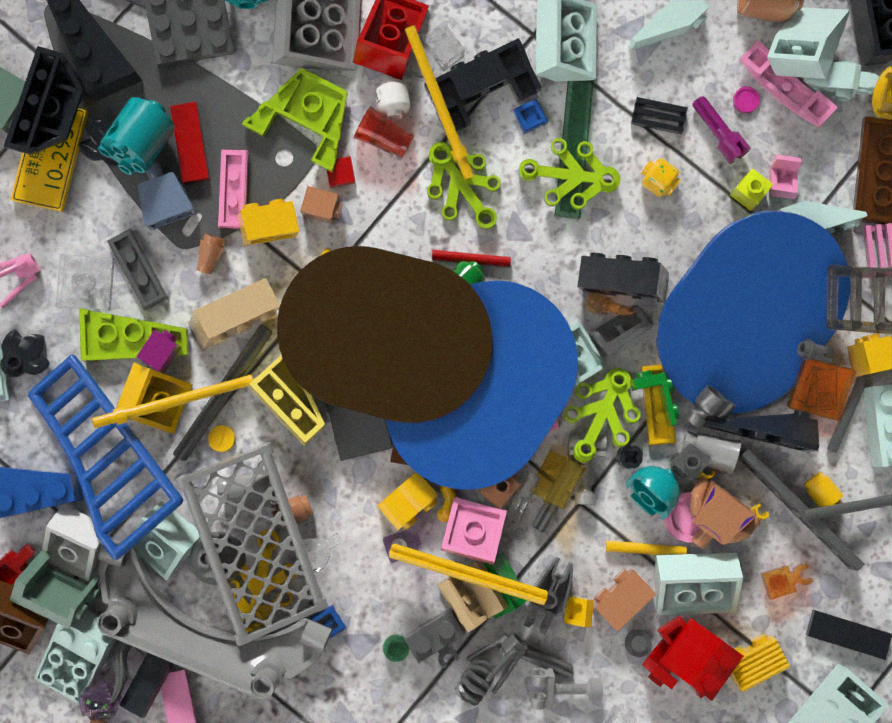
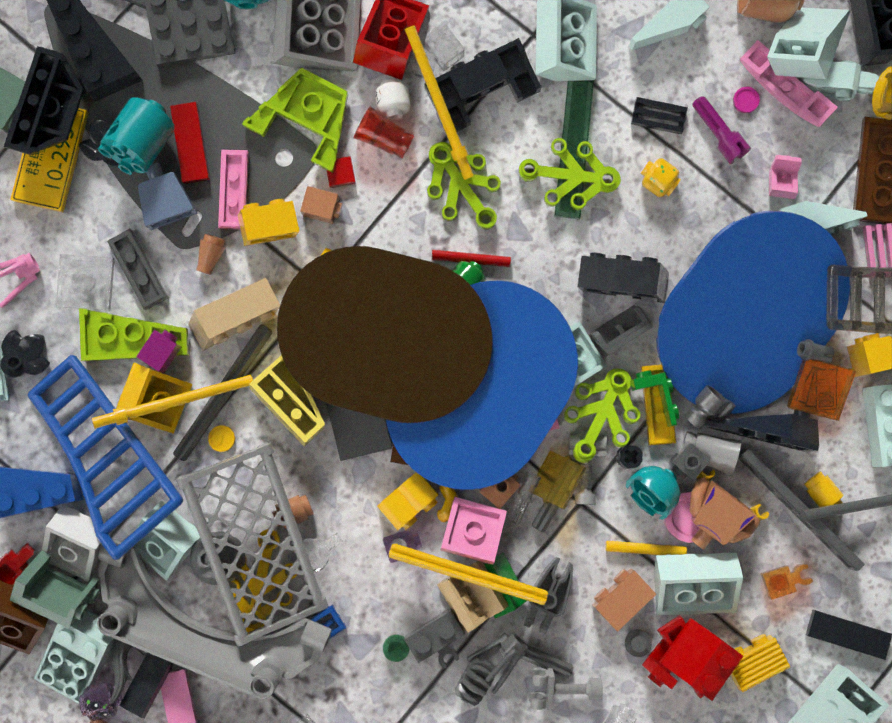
(236, 492): light grey plant -> none
(530, 116): blue tile -> none
(579, 611): yellow plate -> none
(597, 303): clear orange bar -> none
(751, 189): neon yellow brick -> none
(847, 414): dark grey bar -> none

